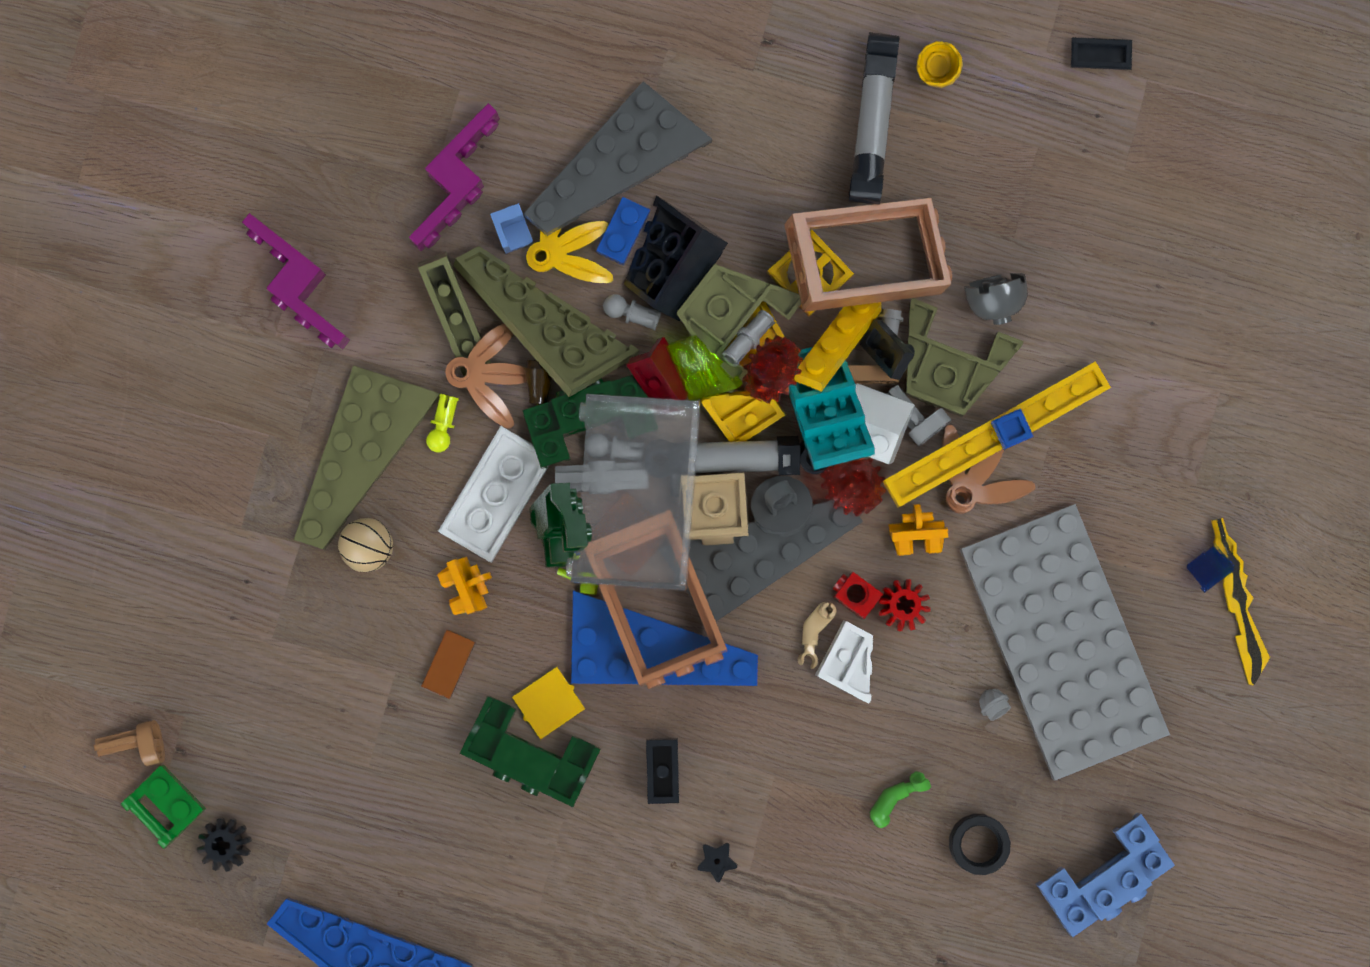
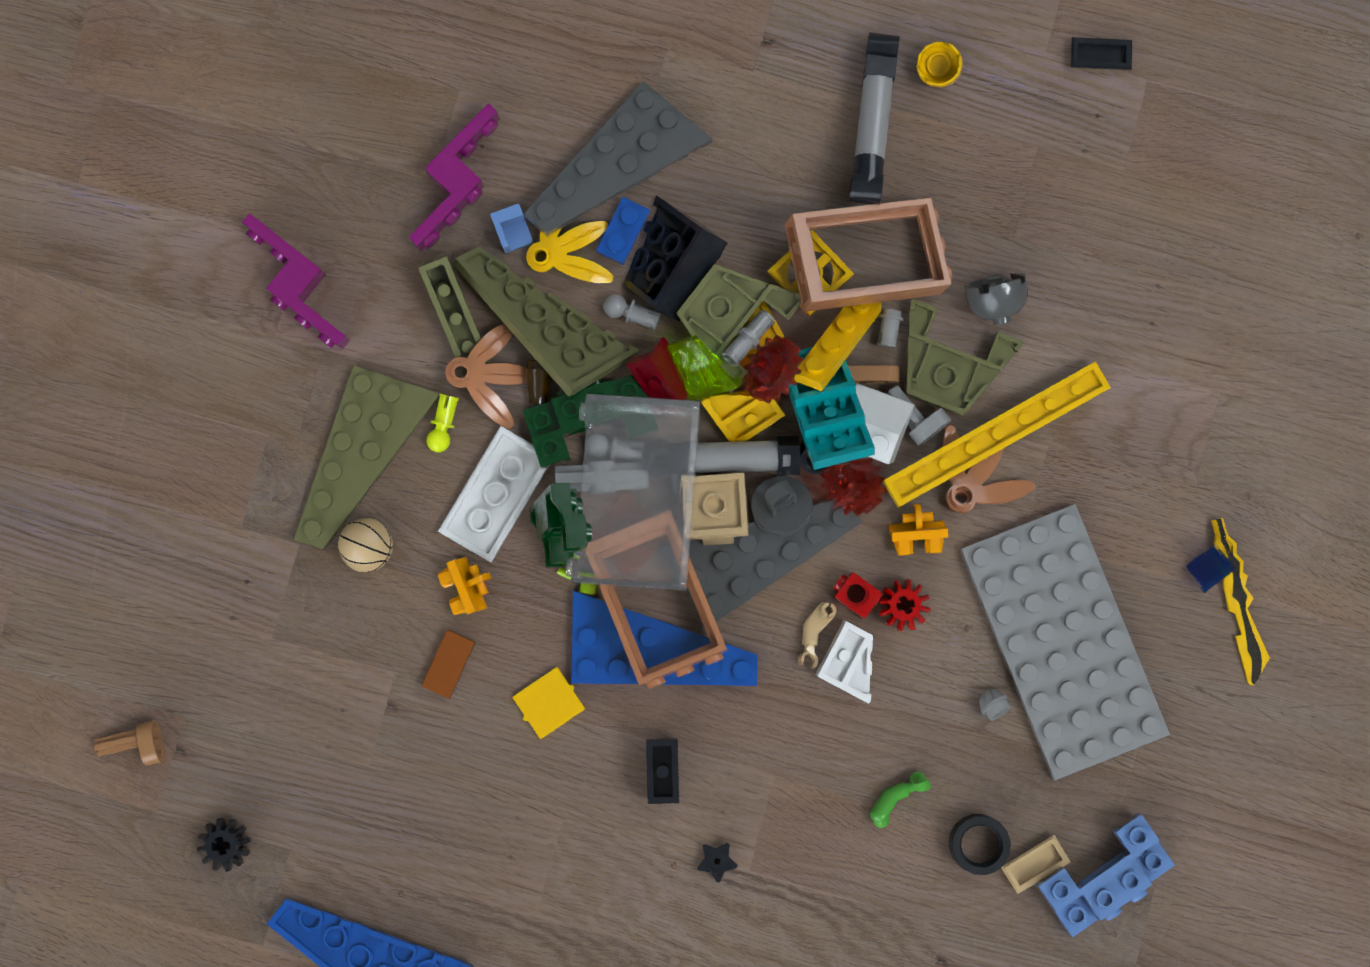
(171, 799): green plate -> none
(525, 762): dark green bracket -> none
(887, 349): black tile -> none
(1012, 429): blue tile -> none
(1035, 864): none -> tan tile

